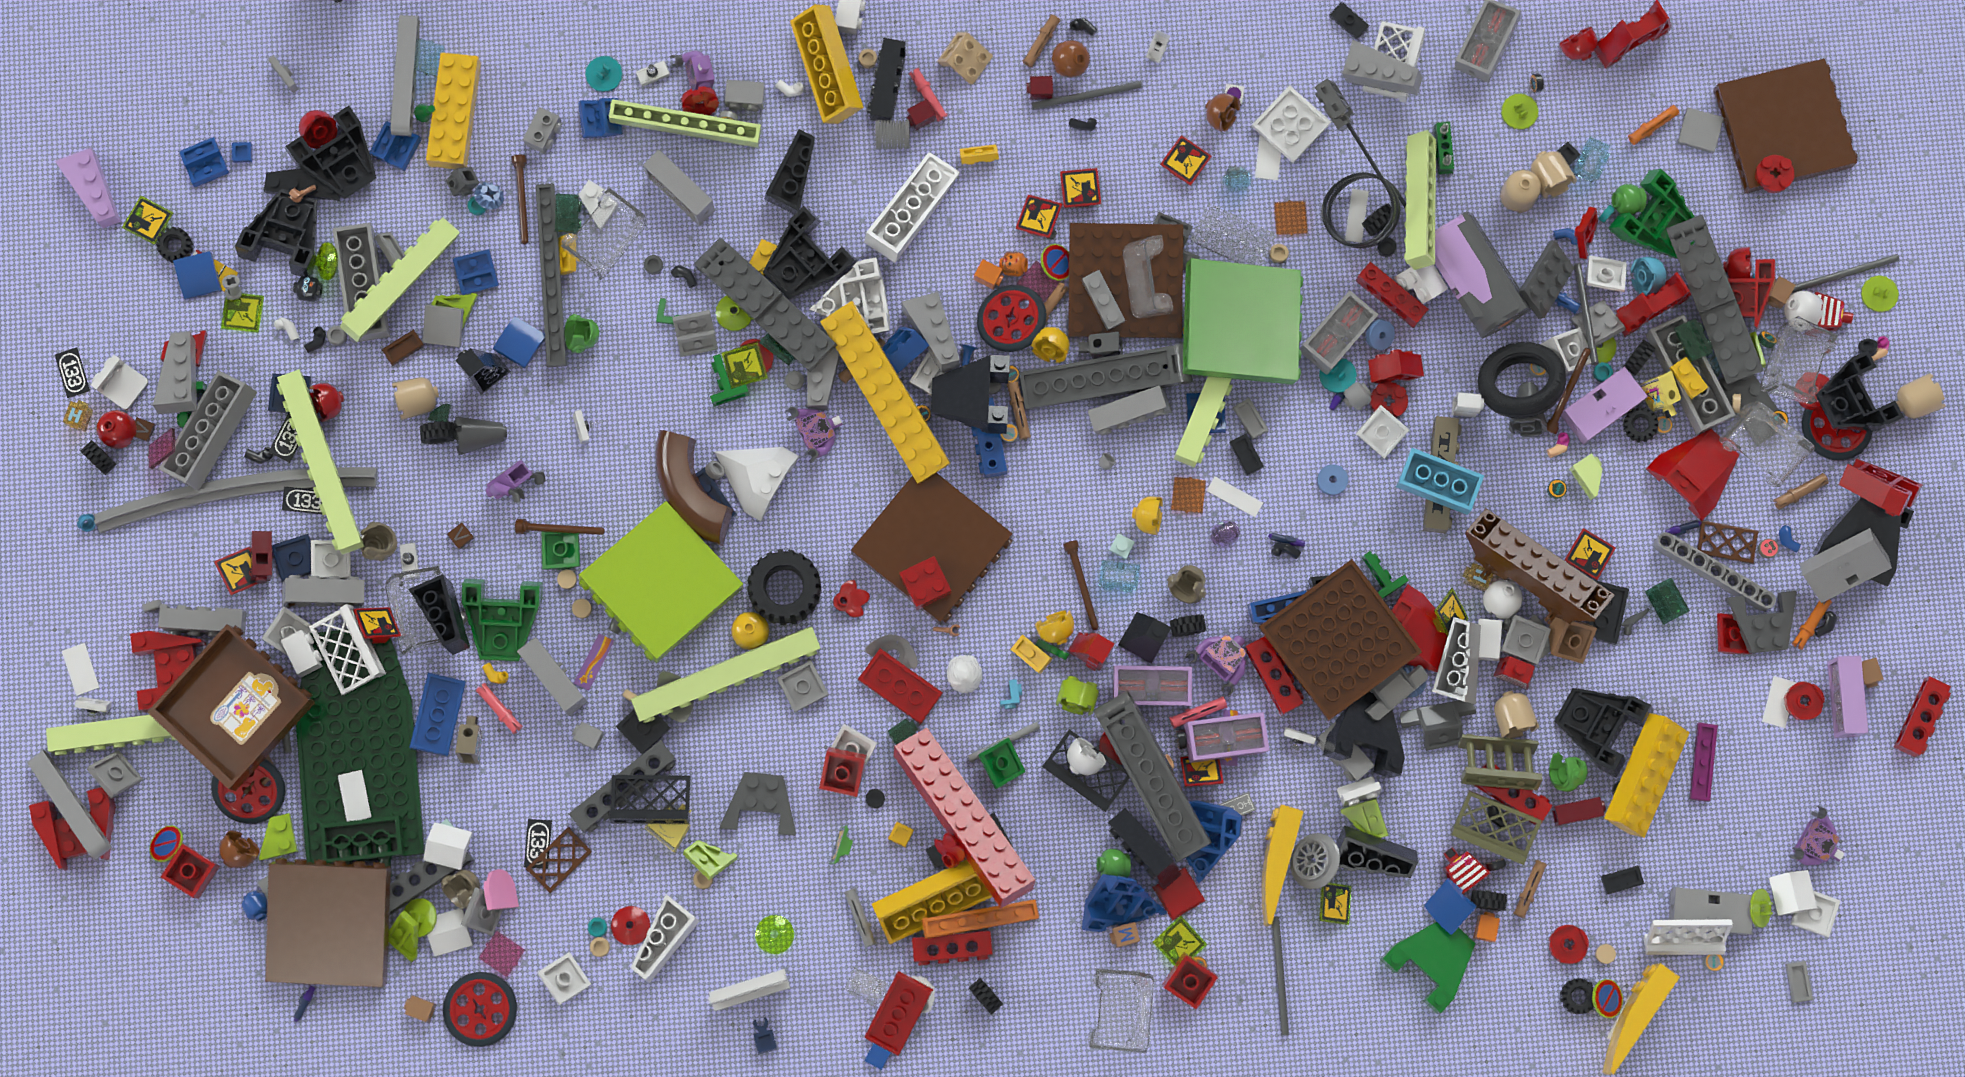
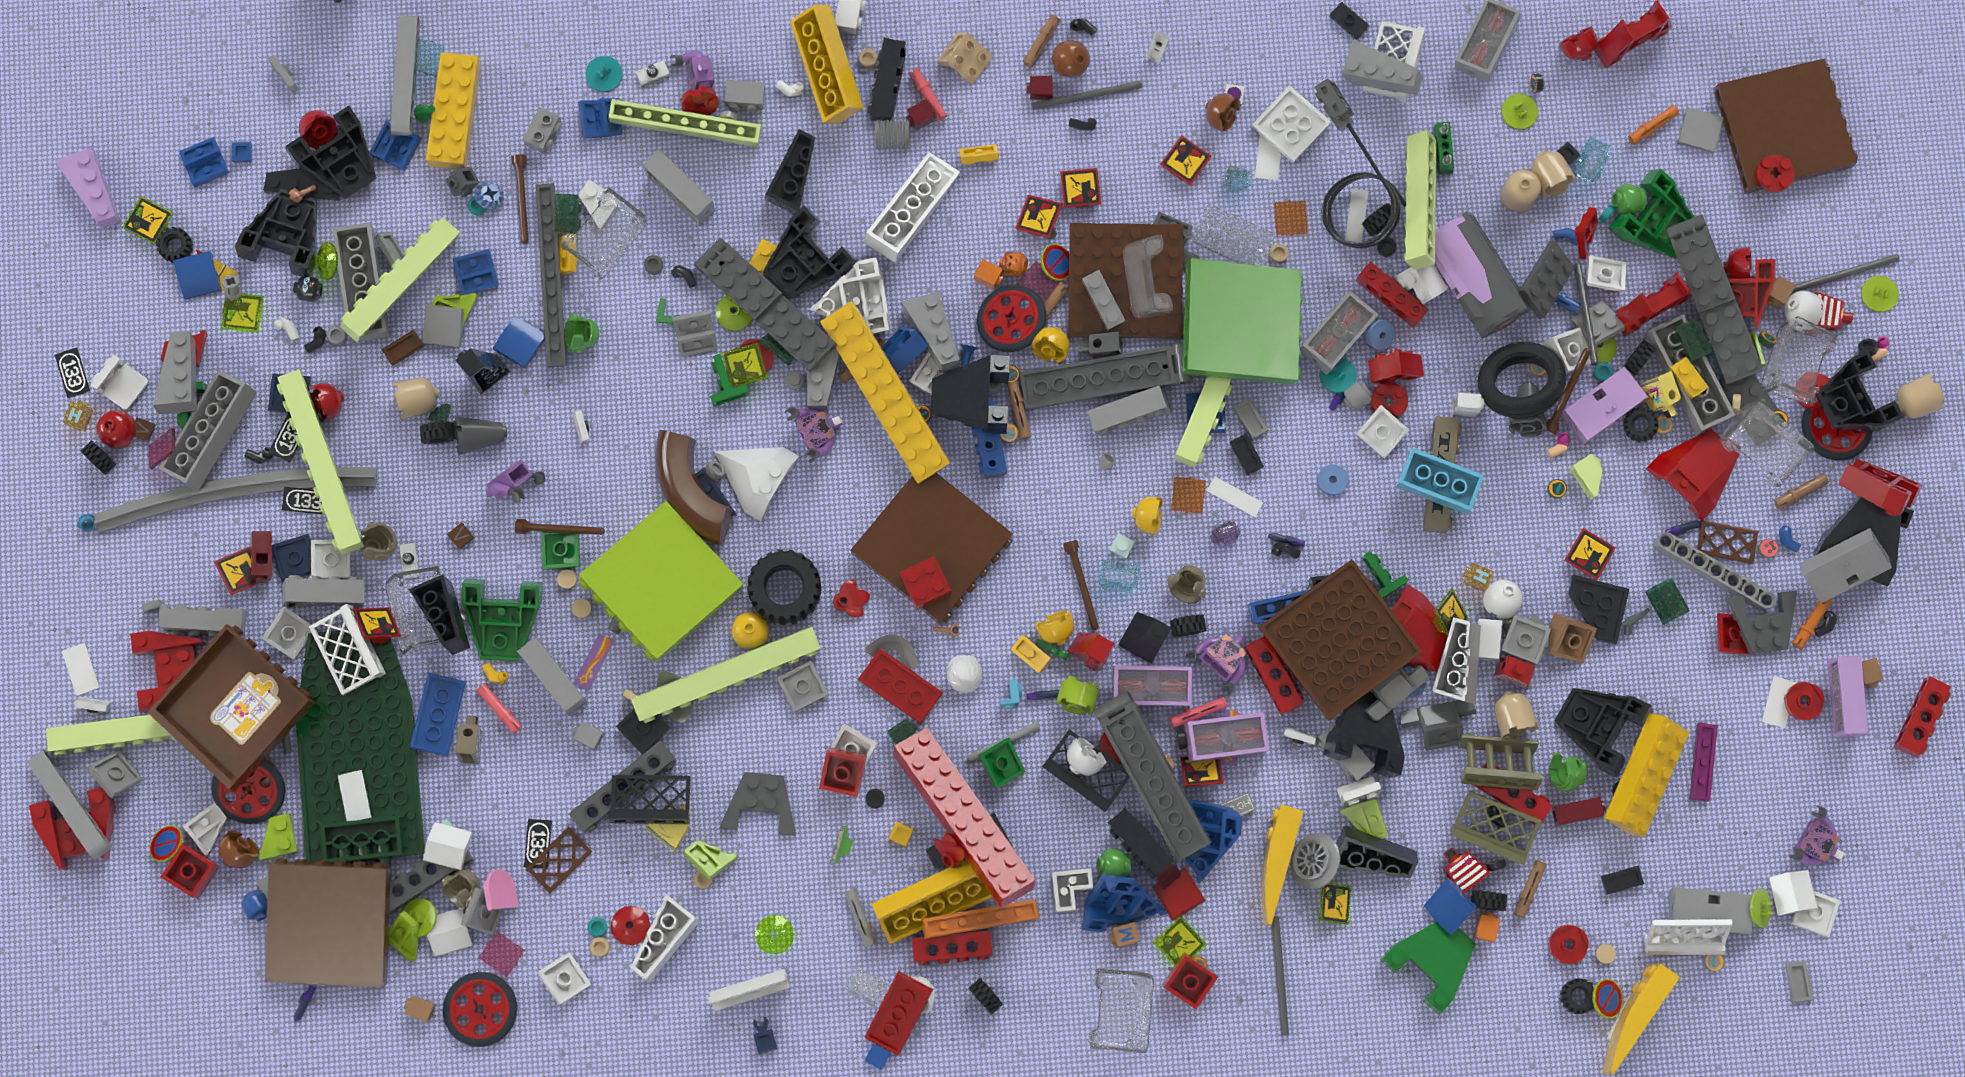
(206, 827): none -> white wing
(301, 653): white brick -> none
(1038, 695): none -> dark blue piece
(1066, 883): none -> white brick
(1516, 556): reddish brown piece -> none
(1648, 275): medium azure cylinder -> none

